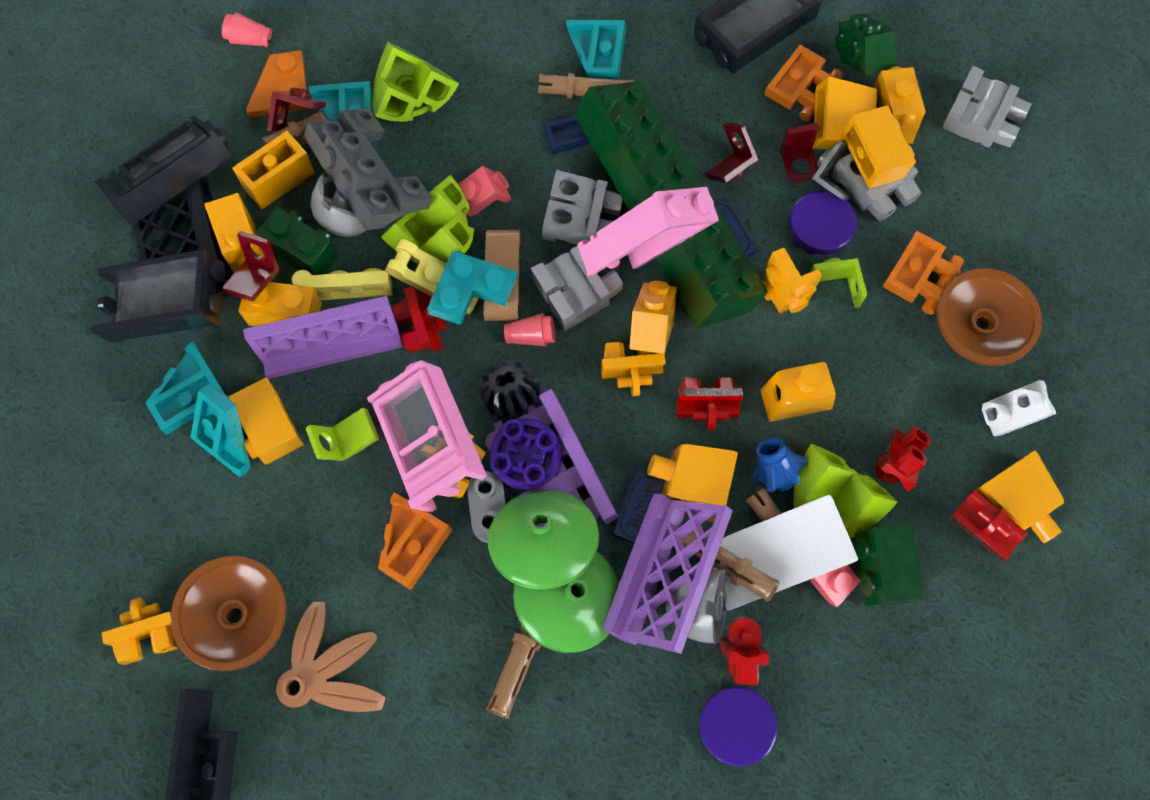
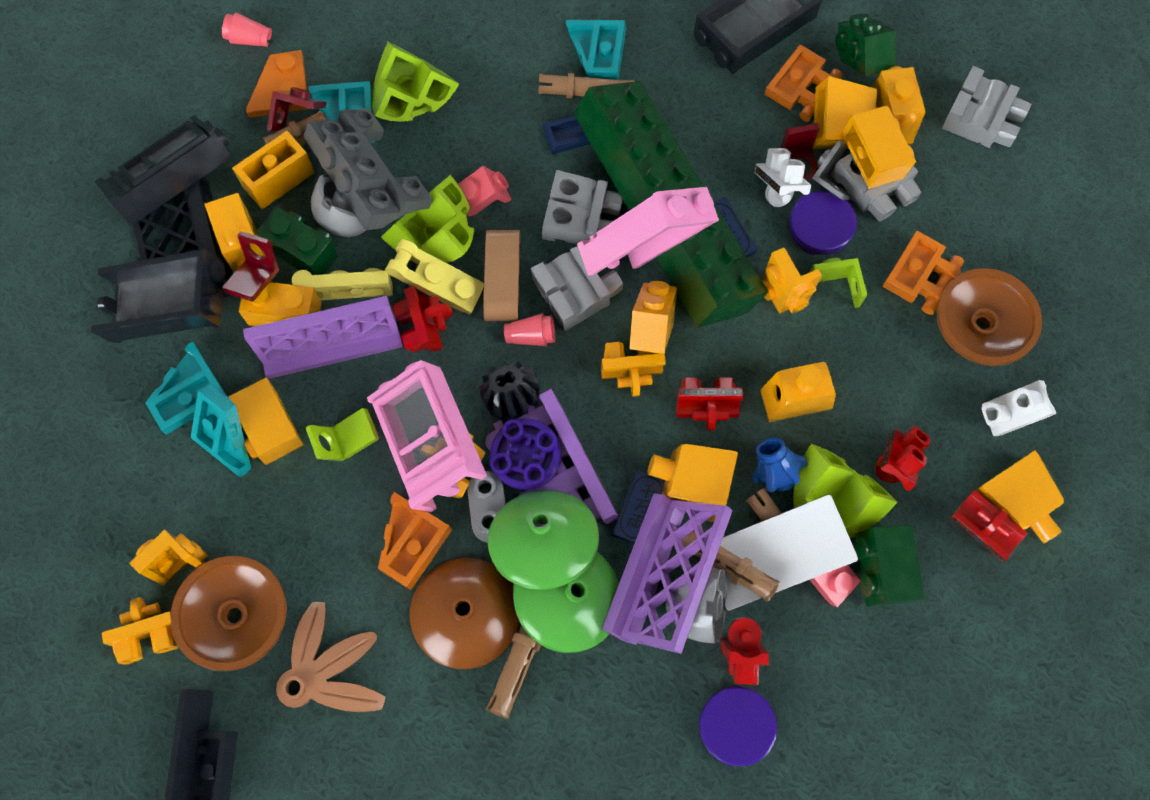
(166, 555): none -> light orange bracket
(467, 278): teal plate -> none
(467, 639): none -> dark orange dish
(743, 156): dark red bracket -> none
(782, 176): none -> white hips

